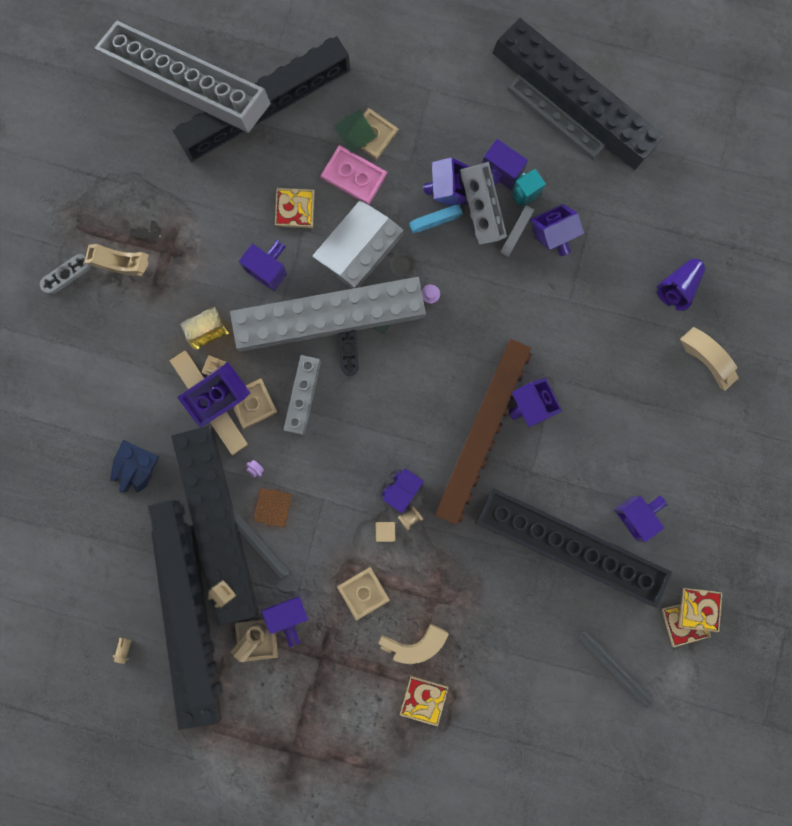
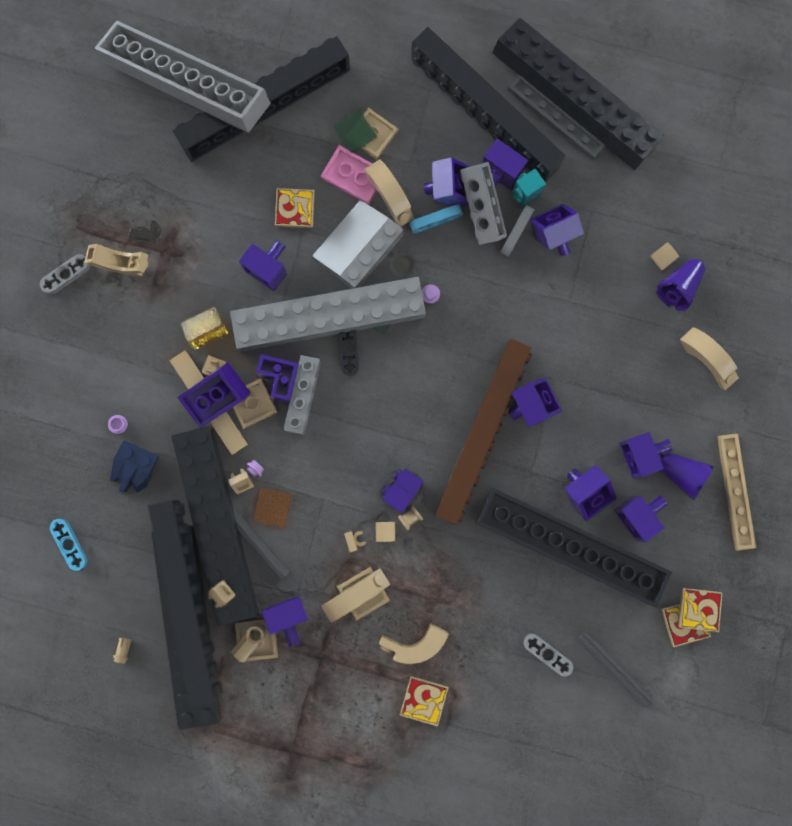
(60, 542): none -> medium azure beam
(117, 424): none -> lavender plate
(241, 482): none -> tan tile
(279, 371): none -> dark purple brick
(352, 540): none -> tan tile
(355, 595): none -> tan arch
(391, 192): none -> tan arch
(485, 103): none -> black brick
(562, 659): none -> light grey beam
(589, 492): none -> dark purple brick
(643, 454): none -> dark purple brick
(664, 256): none -> tan slope
(685, 473): none -> dark purple cone
(736, 492): none -> tan tile

